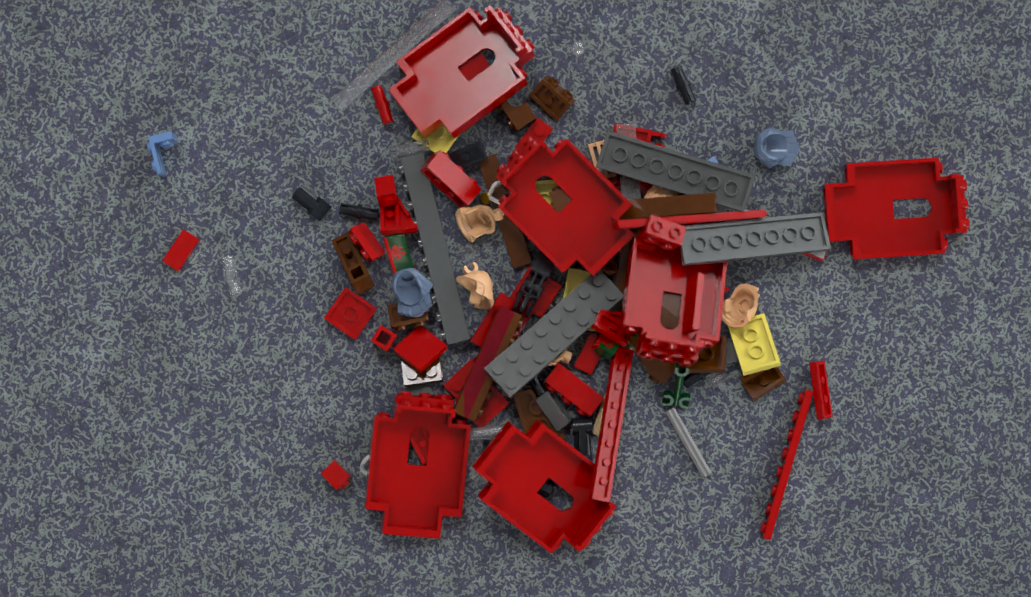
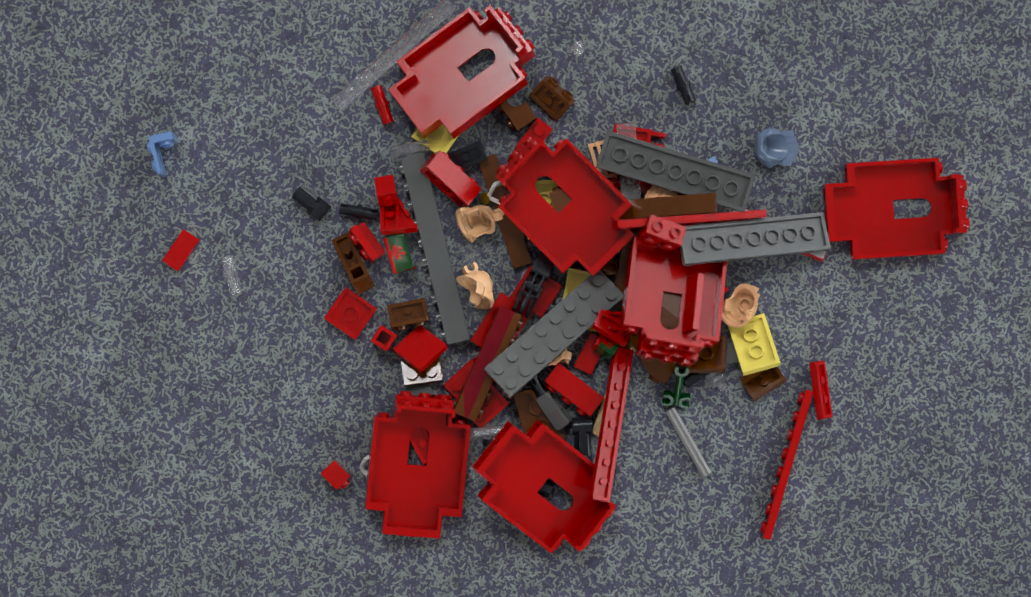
(412, 292): sand blue hair -> none
(474, 67): red tile -> none

